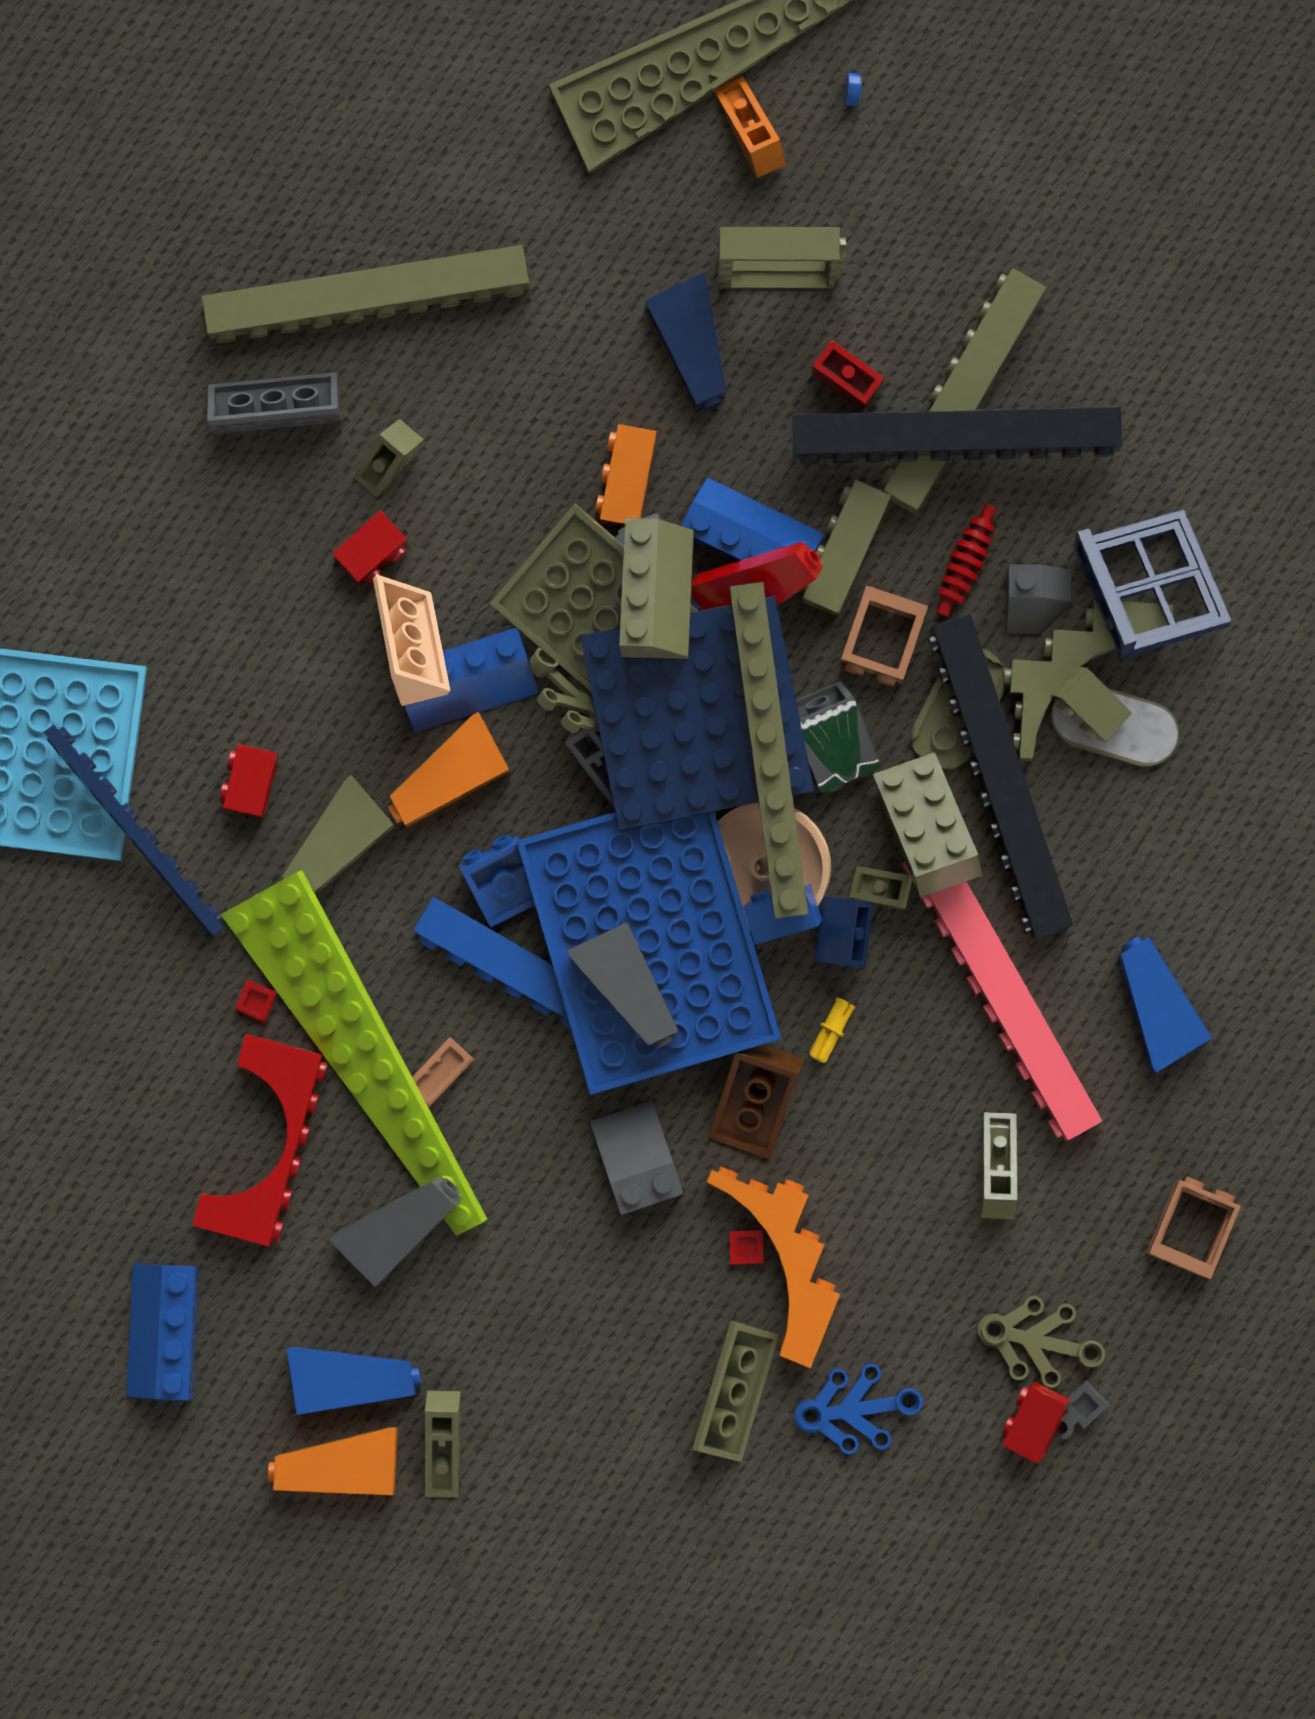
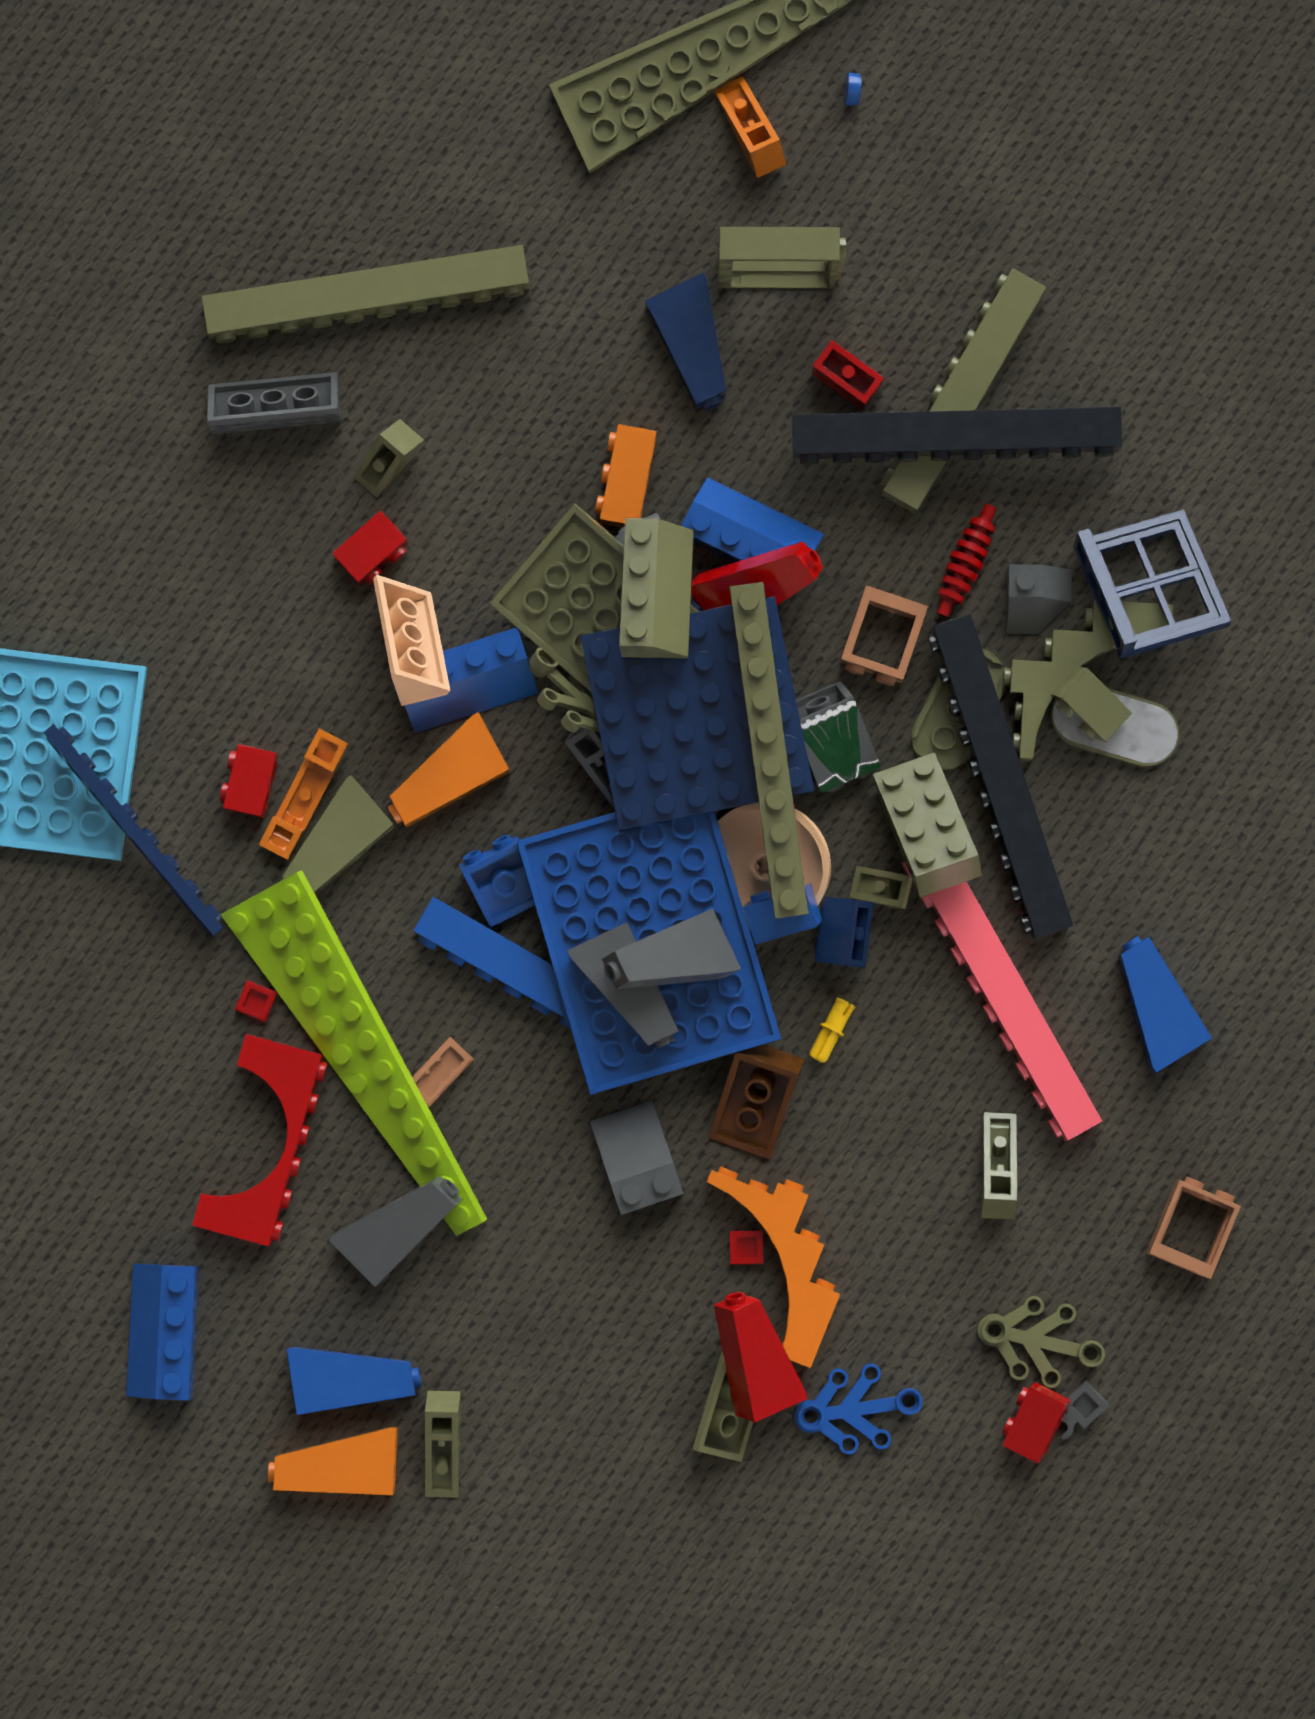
(304, 794): none -> orange slope
(678, 954): none -> dark grey slope
(755, 1359): none -> red slope
(846, 547): olive brick -> none

